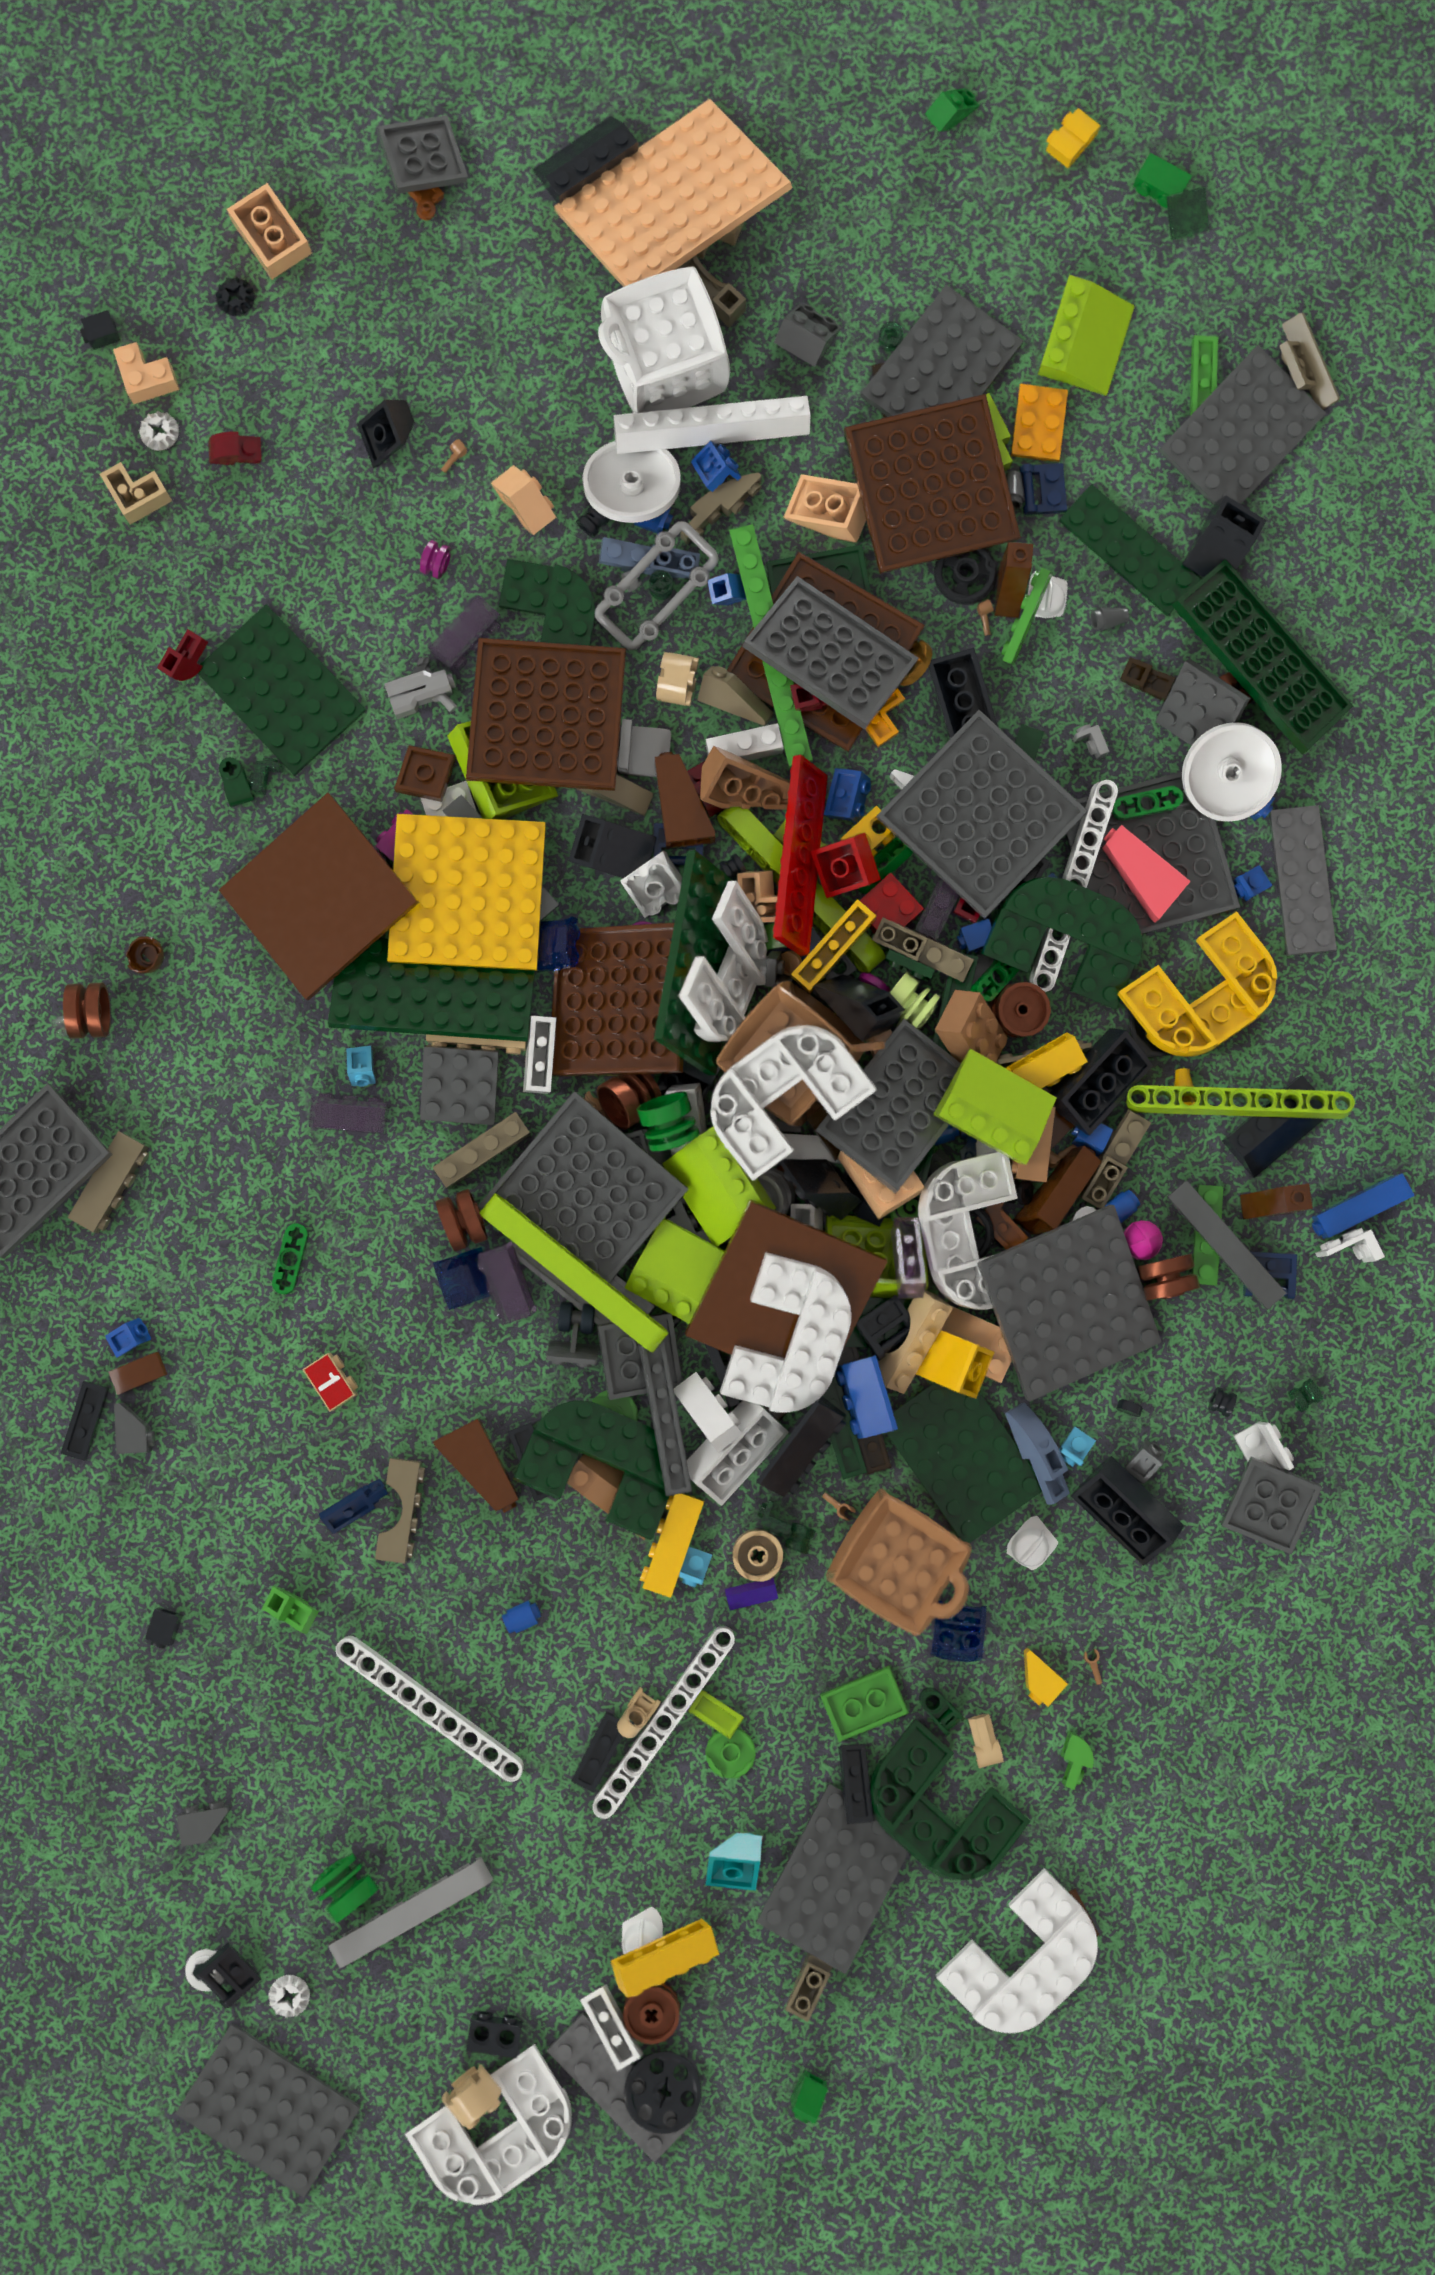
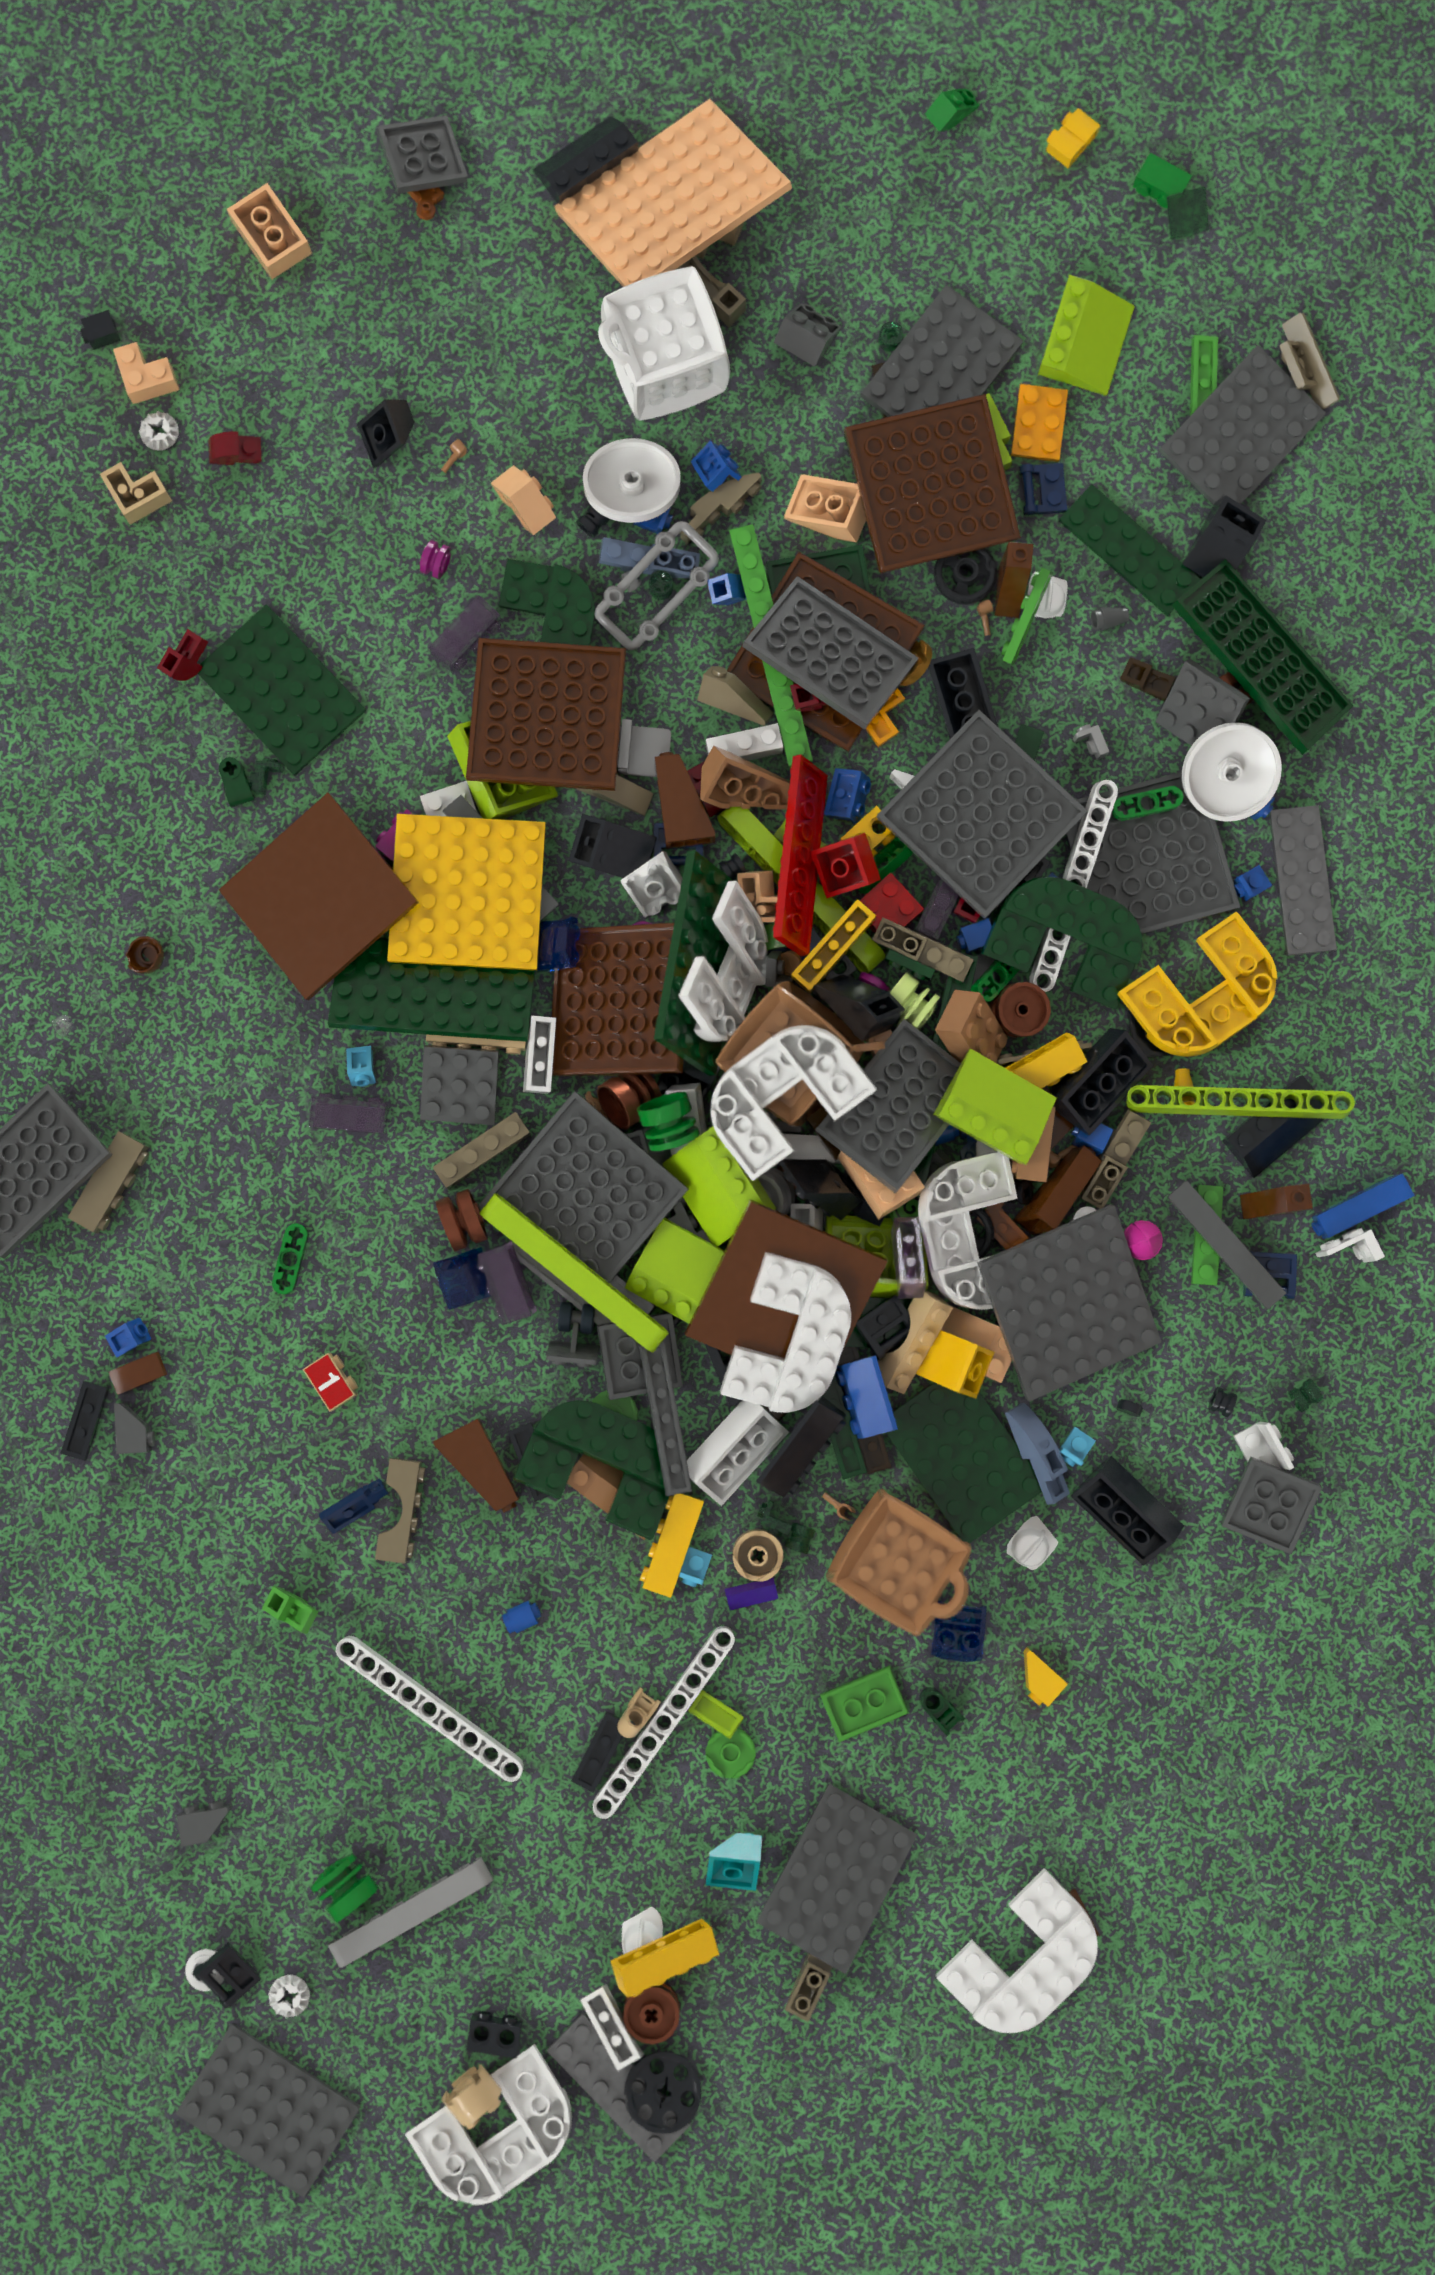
(86, 1010): copper wheel -> none
(163, 1627): black brick -> none
(236, 306): black gear -> none
(419, 689): light grey piece -> none
(425, 773): reddish brown tile -> none
(677, 679): tan brick -> none
(708, 1411): white brick -> none
(714, 422): white brick -> none
(808, 2097): green slope -> none
(856, 1784): black plate -> none
(923, 1828): dark green plate -> none
(986, 1745): tan piece -> none
(1016, 488): dark grey cone -> none
(1079, 1755): bright green brick -> none
(1094, 1666): medium nougat hand -> none
(1125, 1204): blue brick -> none
(1144, 871): coral slope -> none
(1146, 1461): dark grey bracket -> none
(1169, 1279): copper wheel -> none

